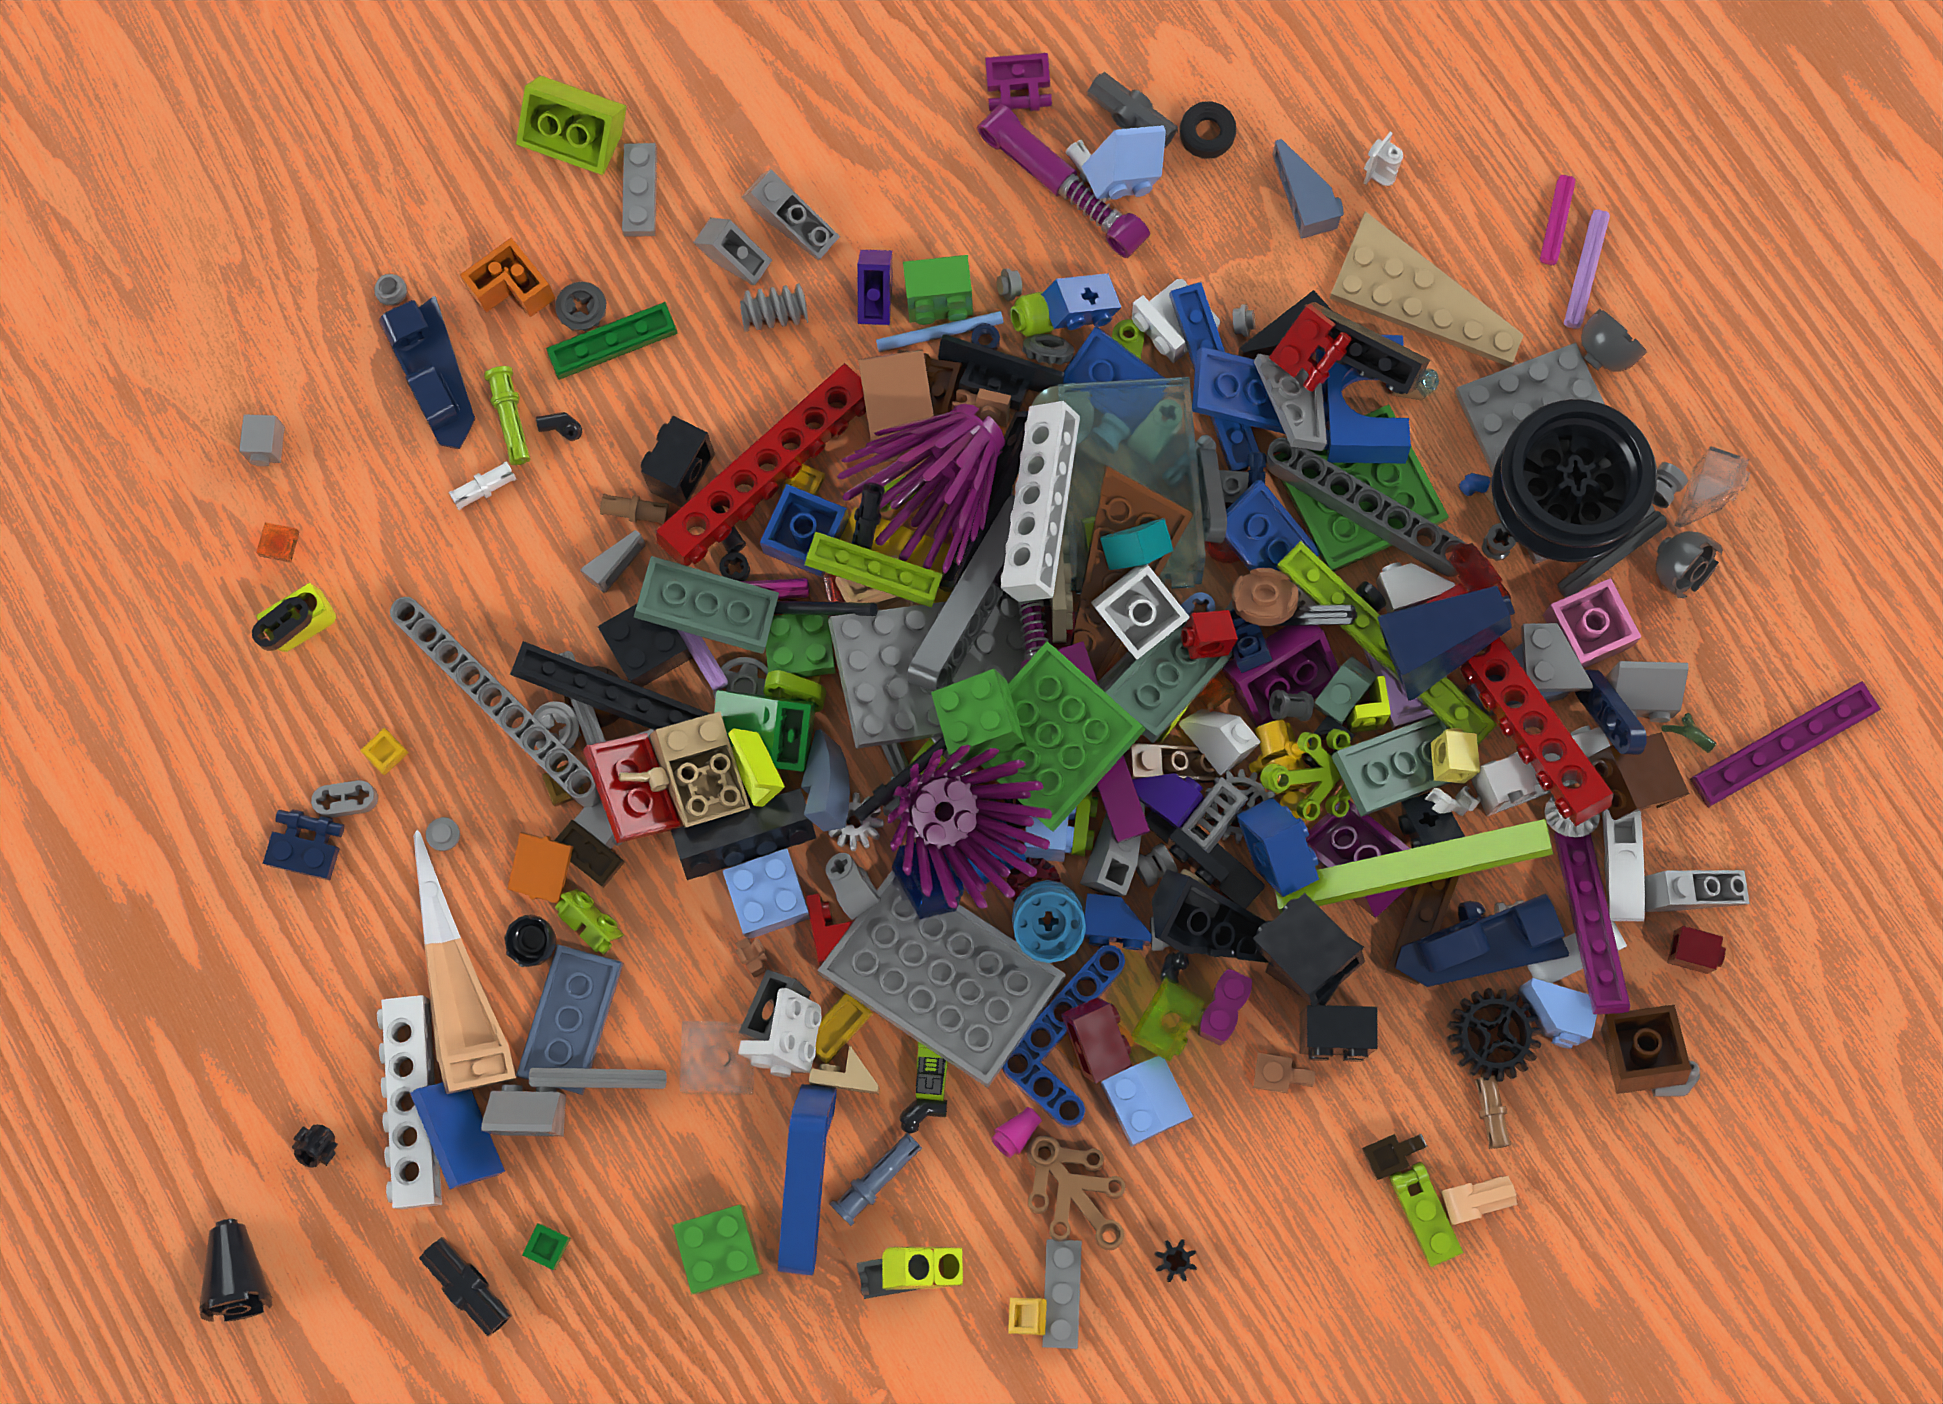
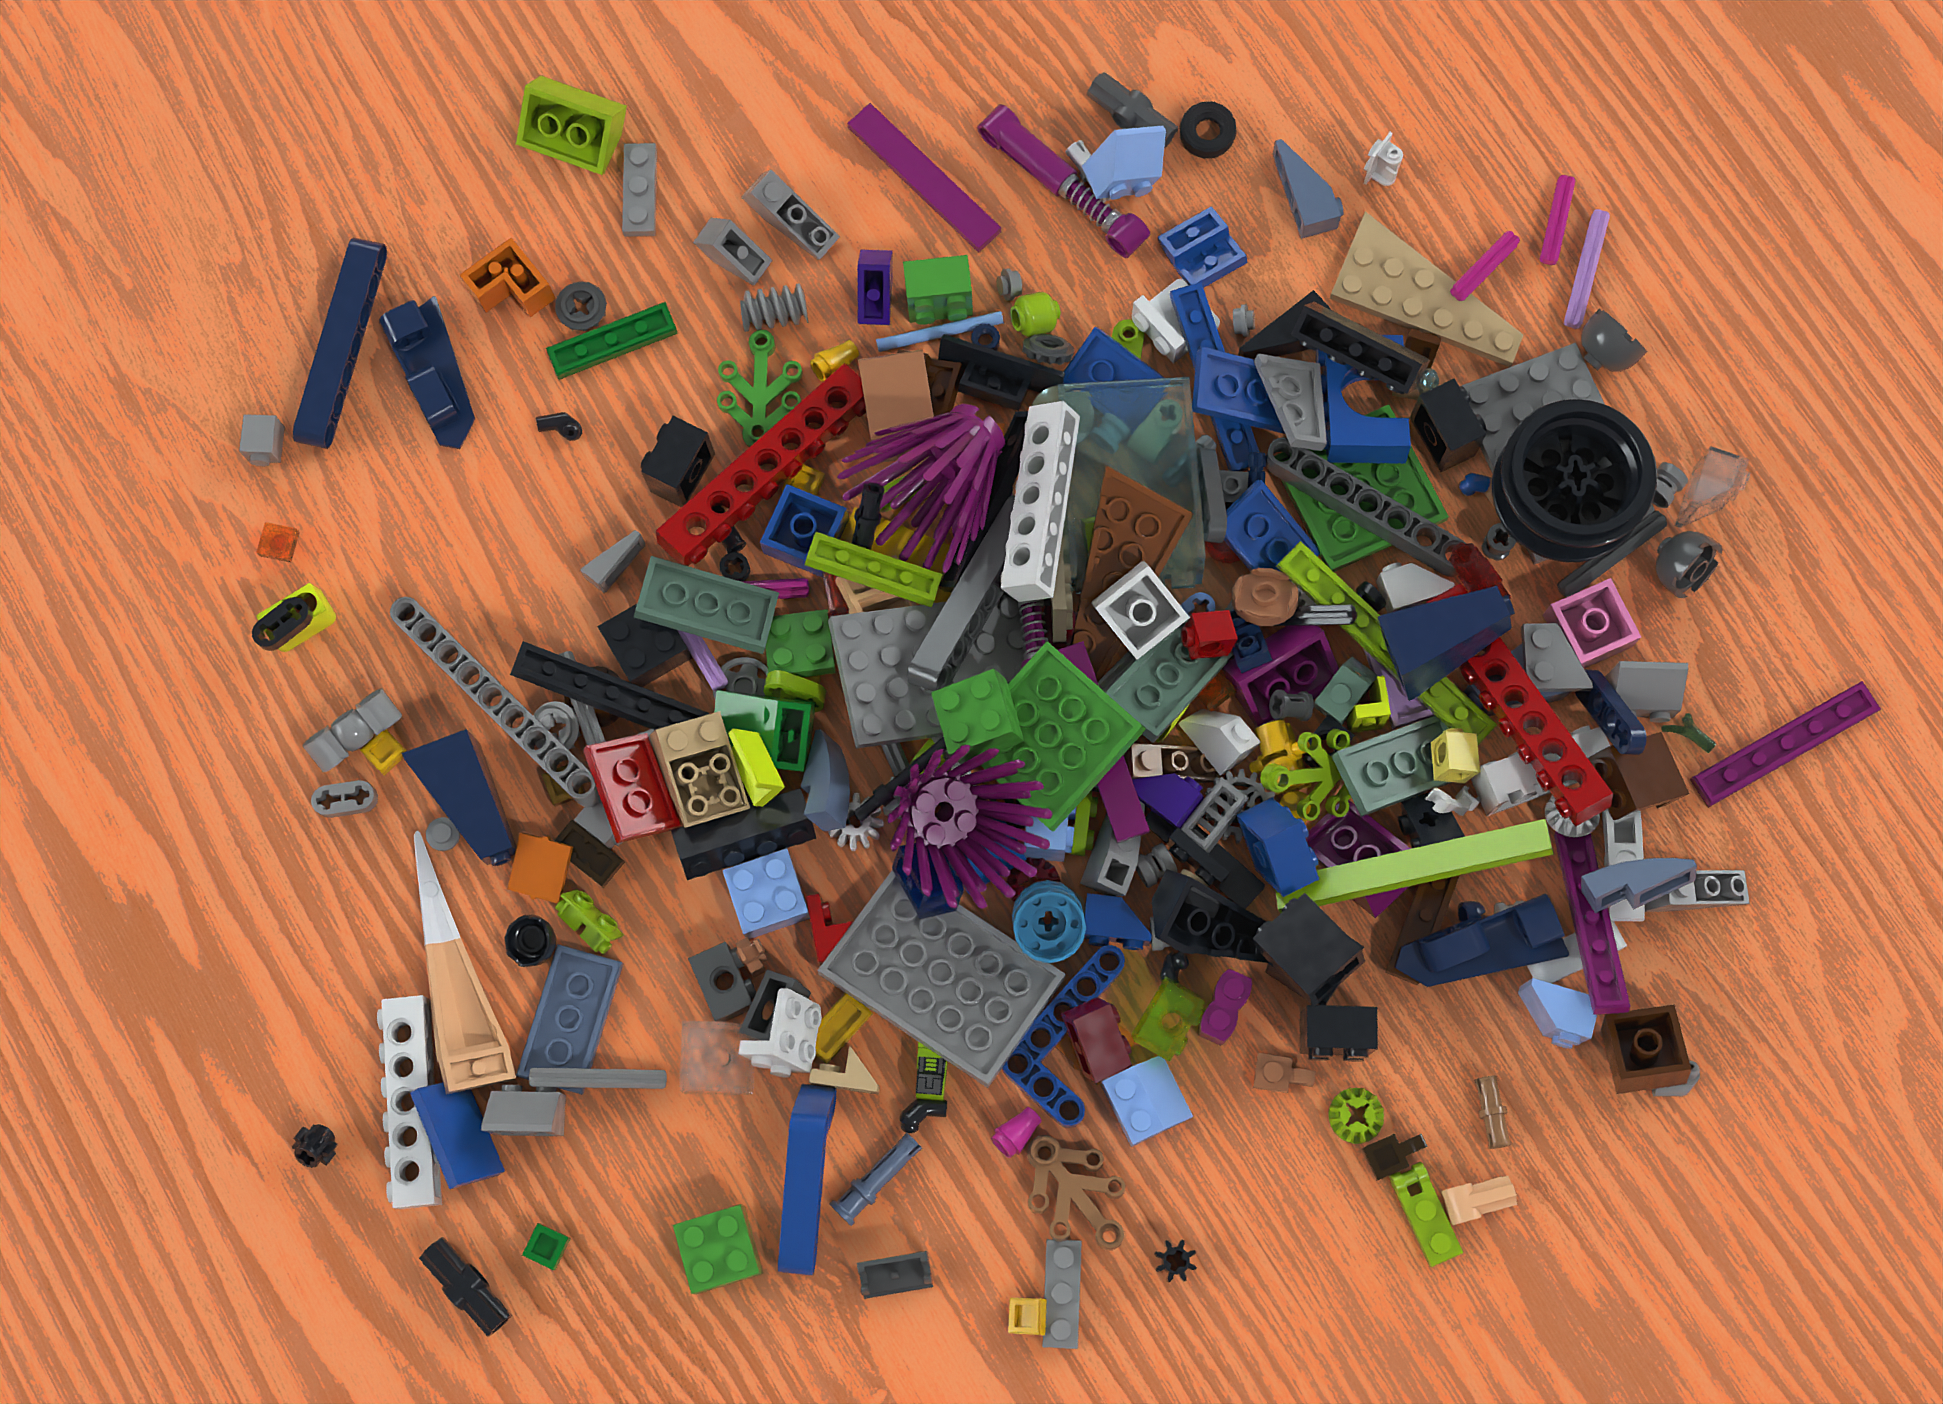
(232, 1275): black cone -> none
(303, 855): dark blue plate -> none
(340, 343): none -> dark blue beam
(352, 730): none -> light grey piece
(390, 289): light grey plate -> none
(463, 787): none -> dark blue slope
(482, 485): white pin -> none
(506, 402): lime pin -> none
(634, 508): medium nougat pin -> none
(656, 777): tan hand -> none
(708, 968): none -> dark grey brick
(760, 395): none -> bright green plant
(825, 608): black bar -> none
(831, 359): none -> yellow cone
(852, 885): light grey piece -> none
(896, 1272): neon yellow piece -> none
(924, 177): none -> magenta tile
(989, 403): nougat plate -> none
(1019, 73): magenta plate -> none
(1081, 301): brick -> none
(1137, 545): teal slope -> none
(1202, 248): none -> blue slope
(1301, 343): red plate -> none
(1340, 1114): none -> lime gear
(1423, 344): none -> reddish brown tile
(1448, 424): none -> black brick
(1485, 266): none -> dark pink axle
(1508, 1010): black gear -> none
(1636, 881): none -> sand blue slope
(1696, 950): dark red brick -> none

